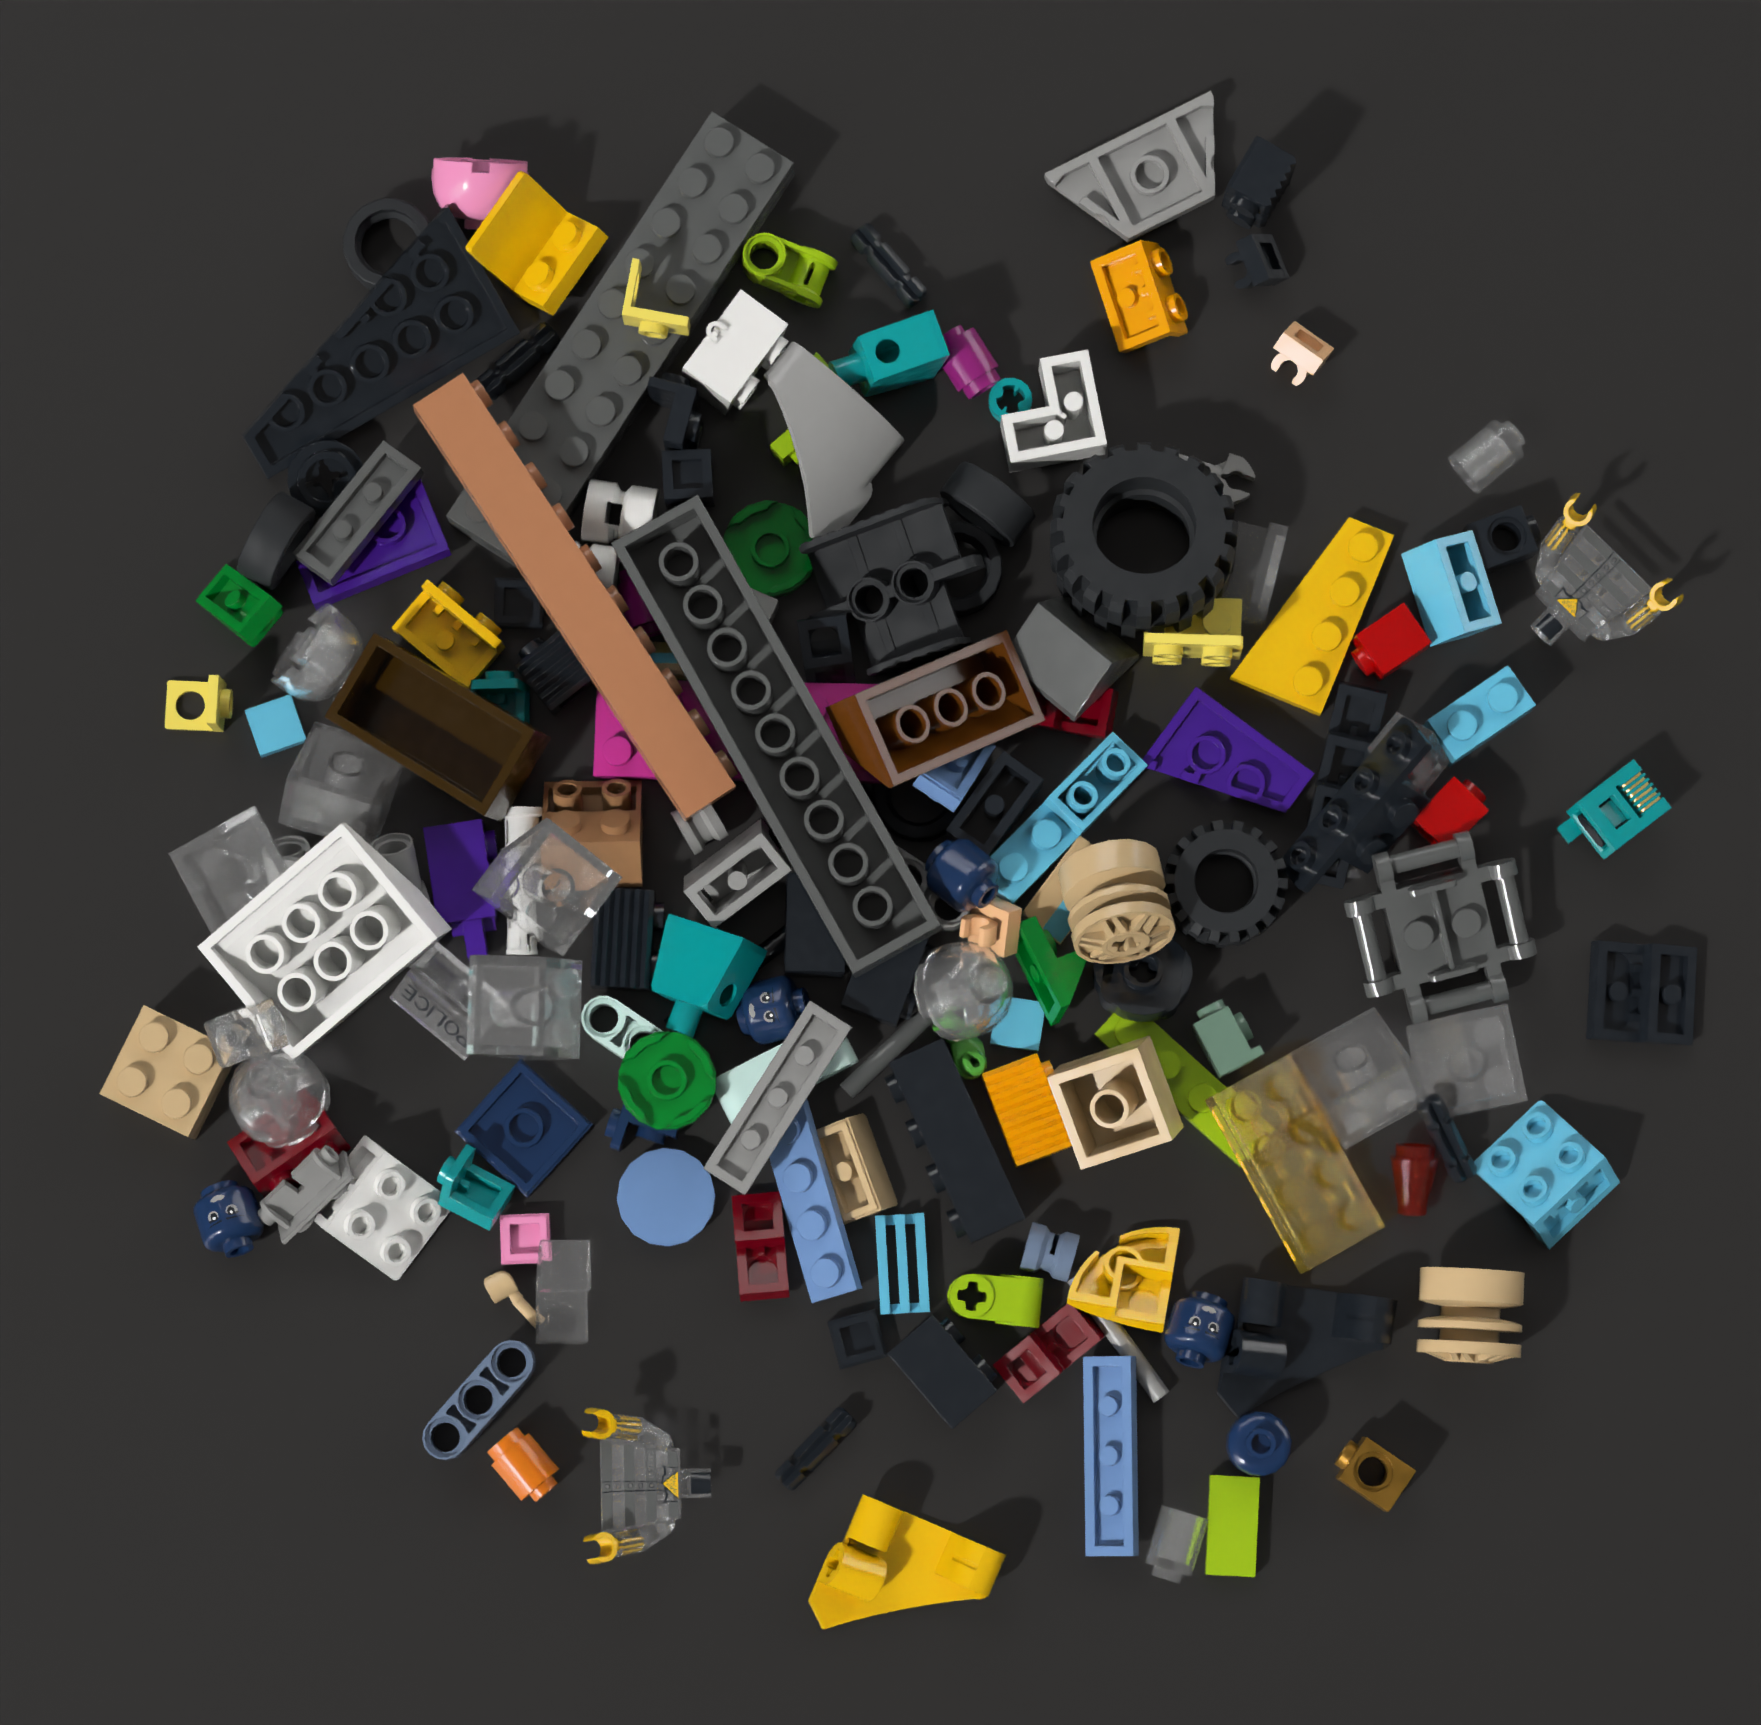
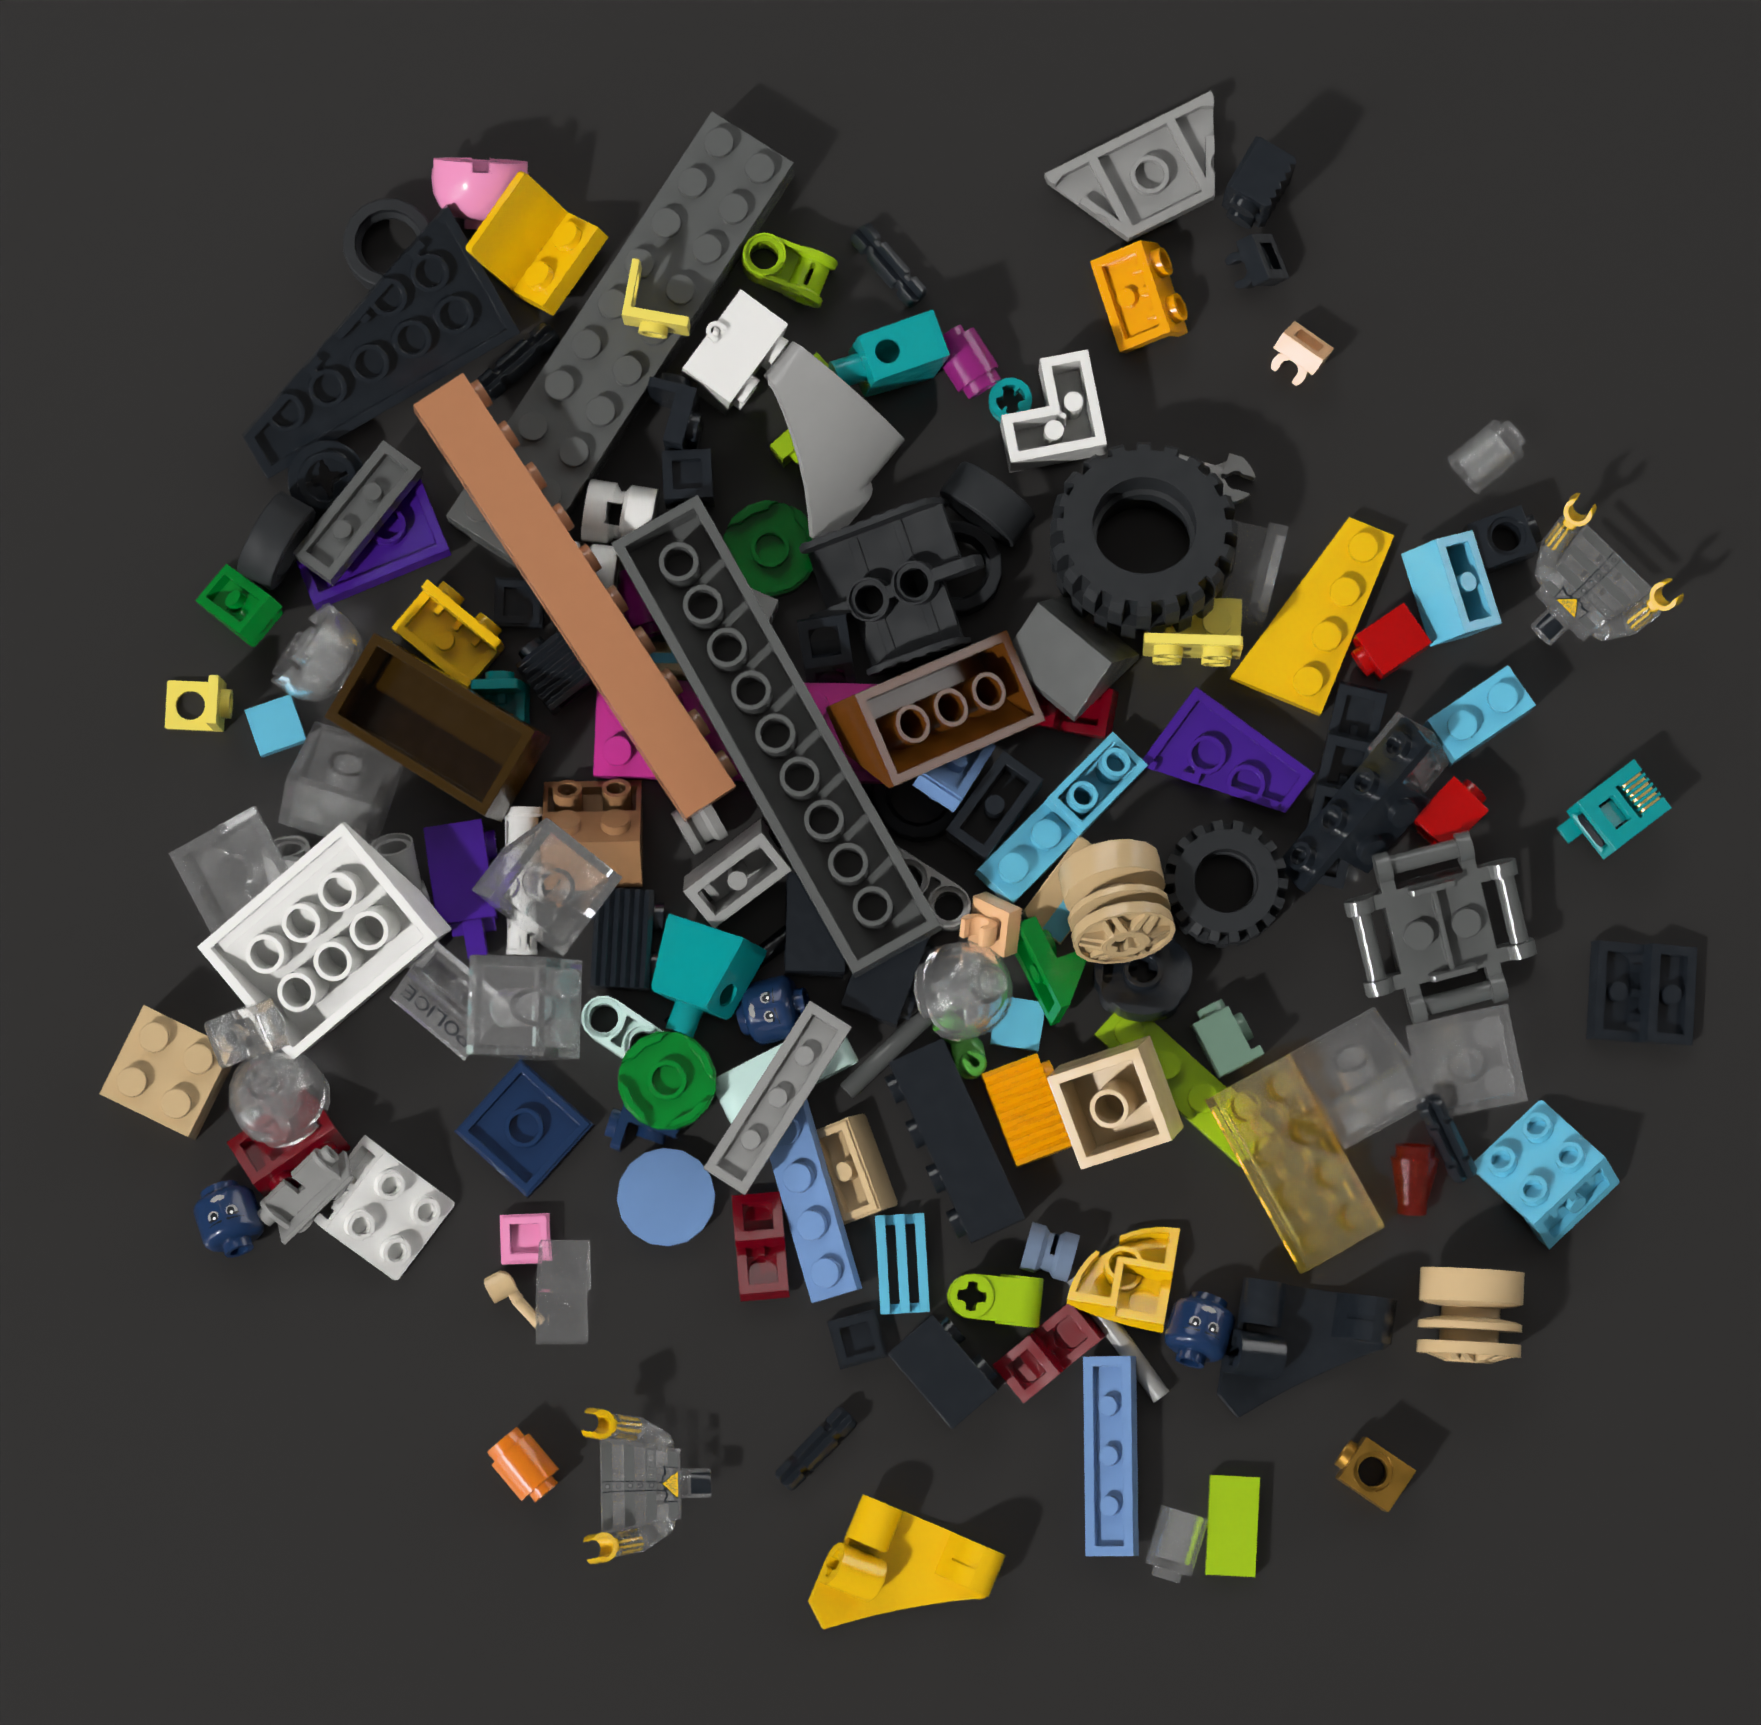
(456, 1410): sand blue beam -> none
(472, 1190): teal bracket -> none
(962, 875): dark blue head -> none
(1258, 1443): dark blue head -> none

